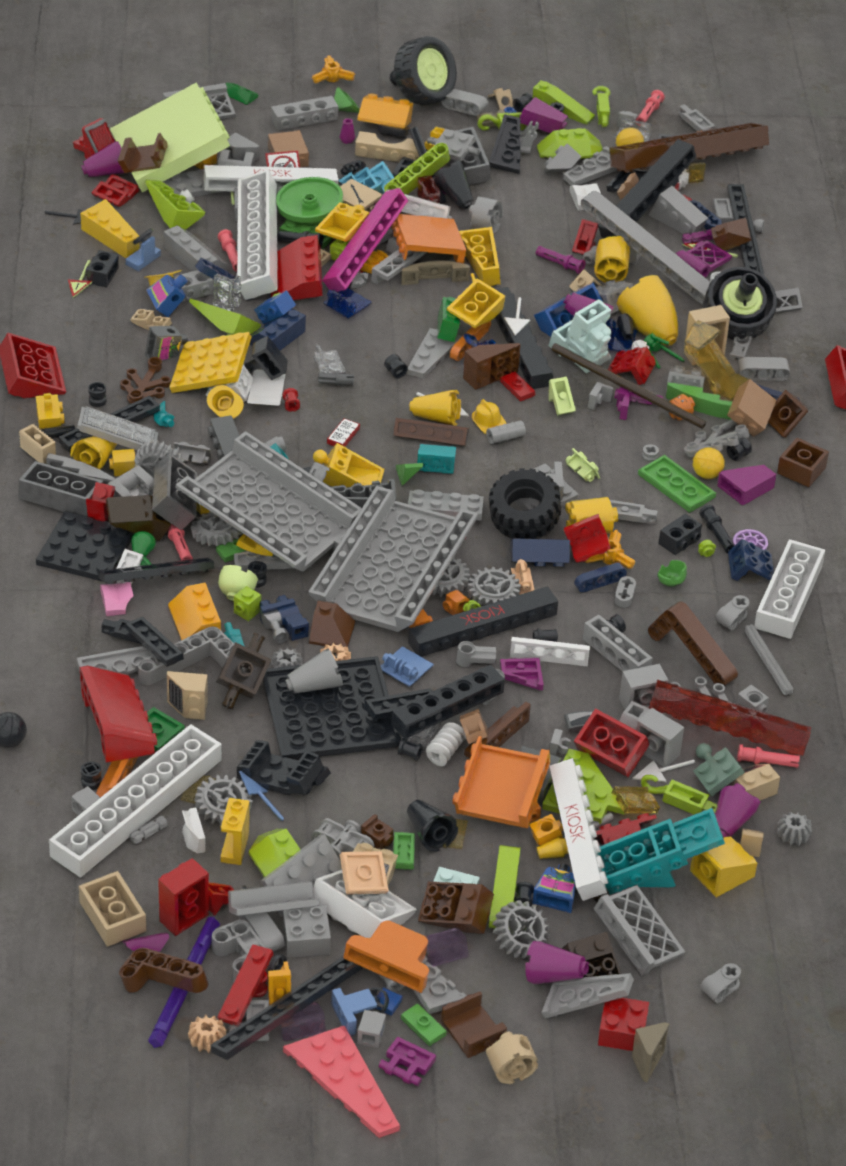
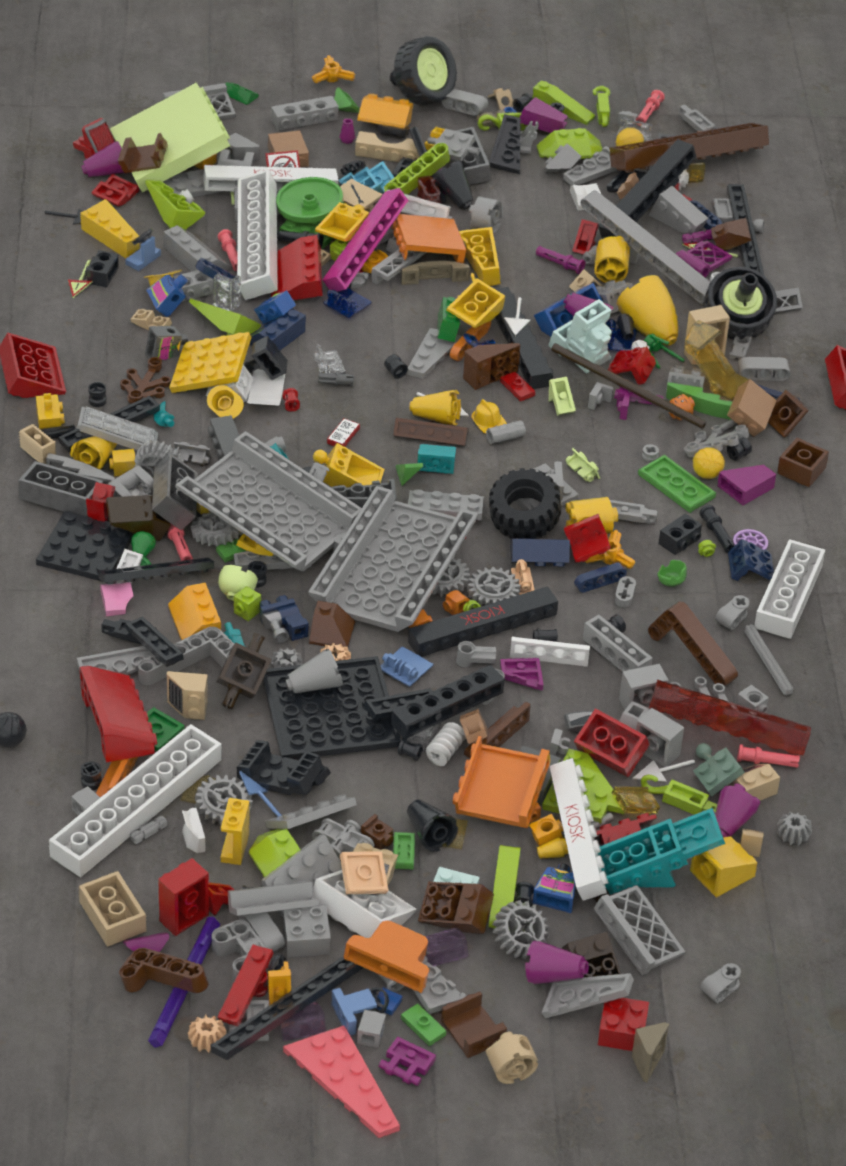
(311, 813): none -> light grey wing

